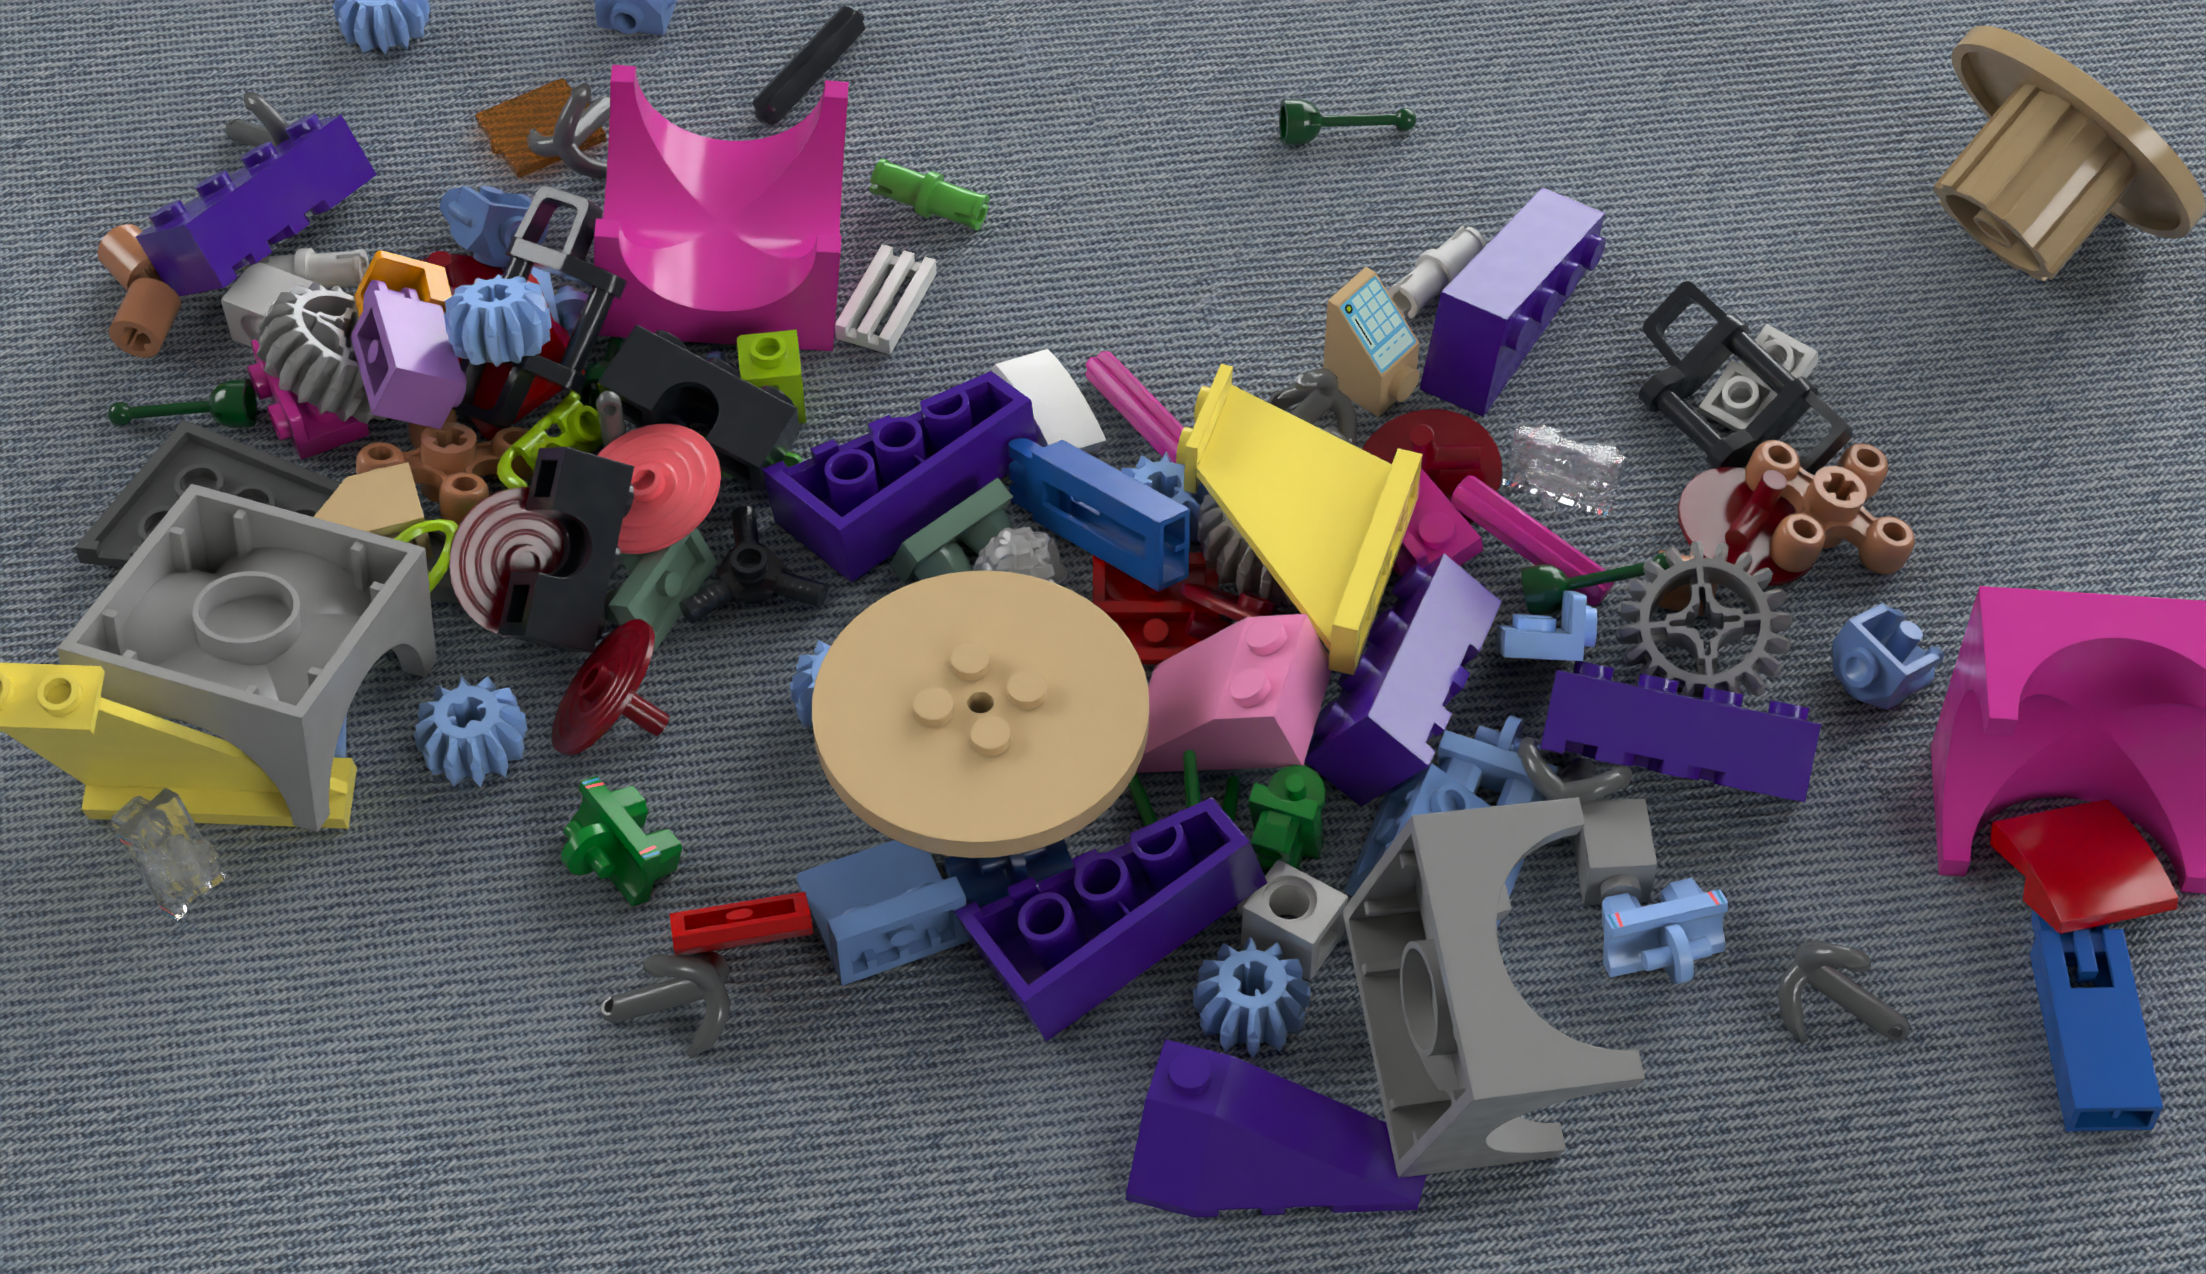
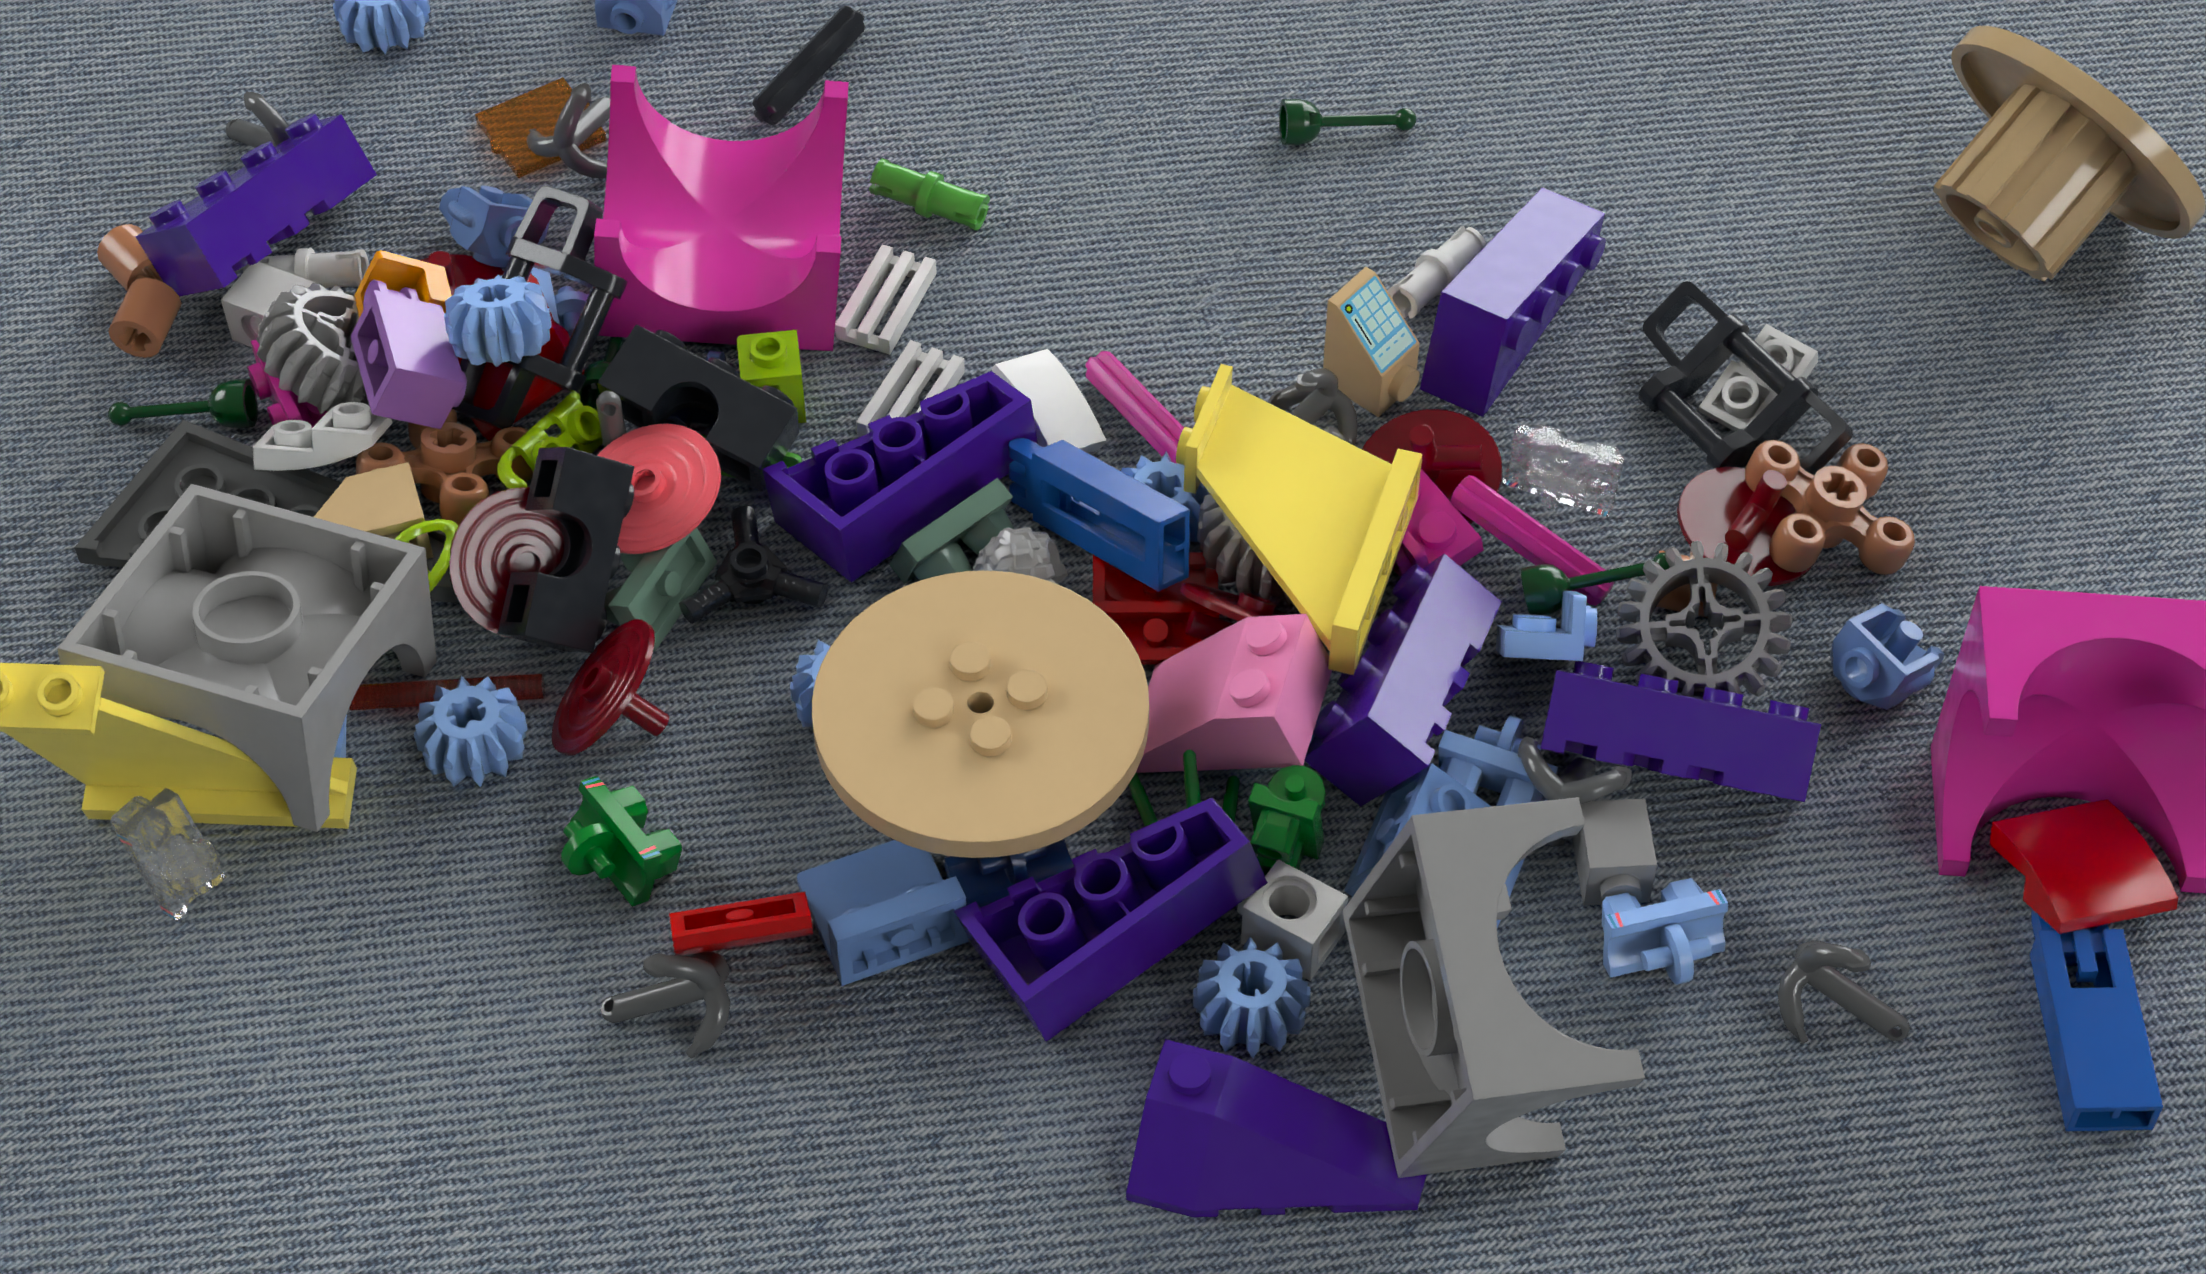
(337, 436): none -> white slope
(415, 692): none -> clear red bar
(900, 373): none -> white tile

